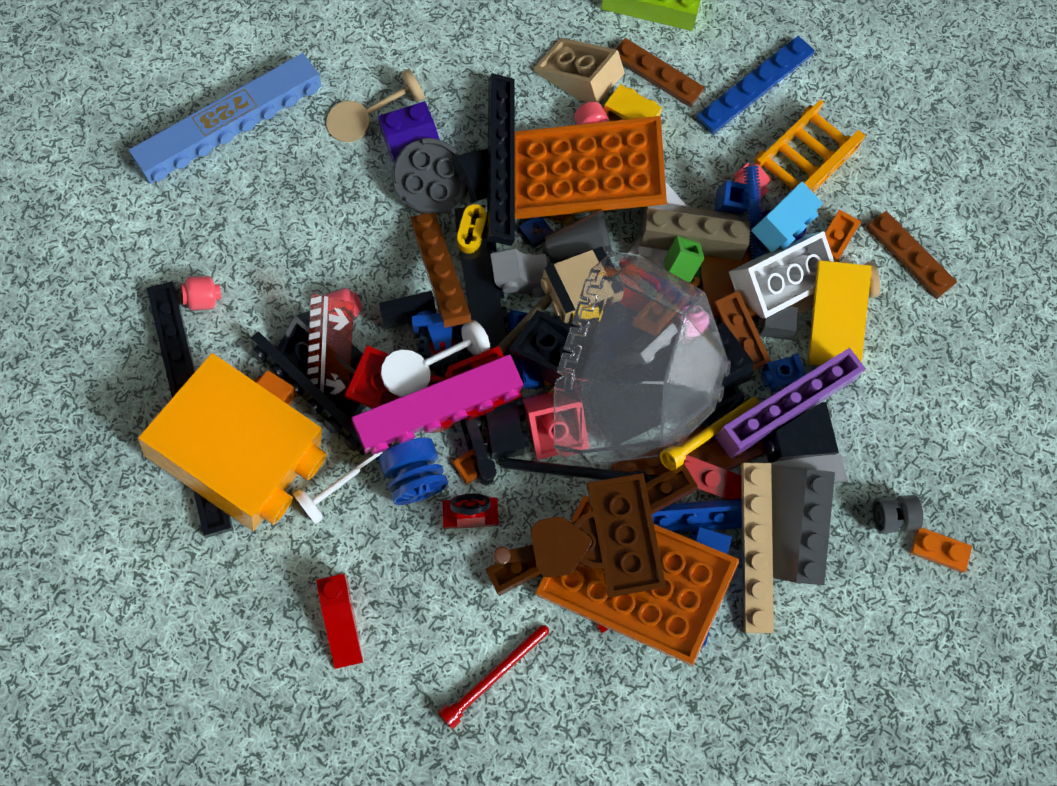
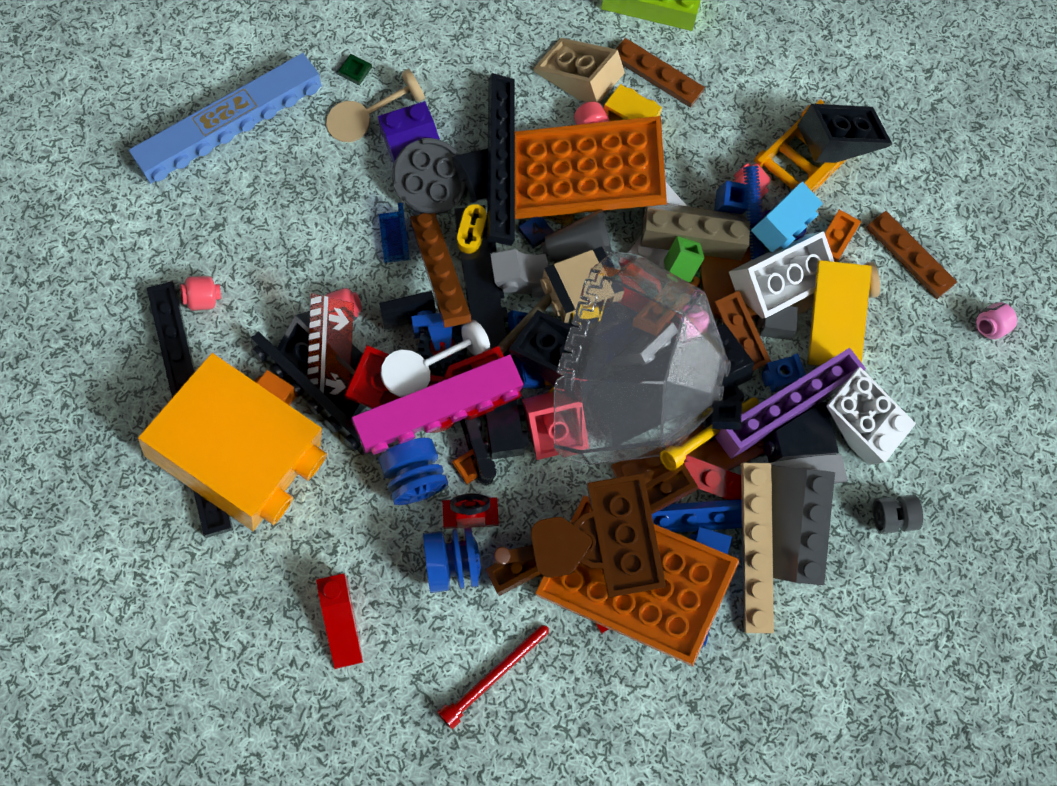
(310, 505): white piece -> none
(355, 69): none -> dark green tile
(394, 236): none -> clear blue panel
(451, 560): none -> blue wheel
(569, 470): black bar -> none
(727, 415): none -> black plate
(755, 85): blue plate -> none
(842, 132): none -> black slope
(869, 418): none -> white slope
(941, 549): orange plate -> none
(996, 320): none -> bright pink head

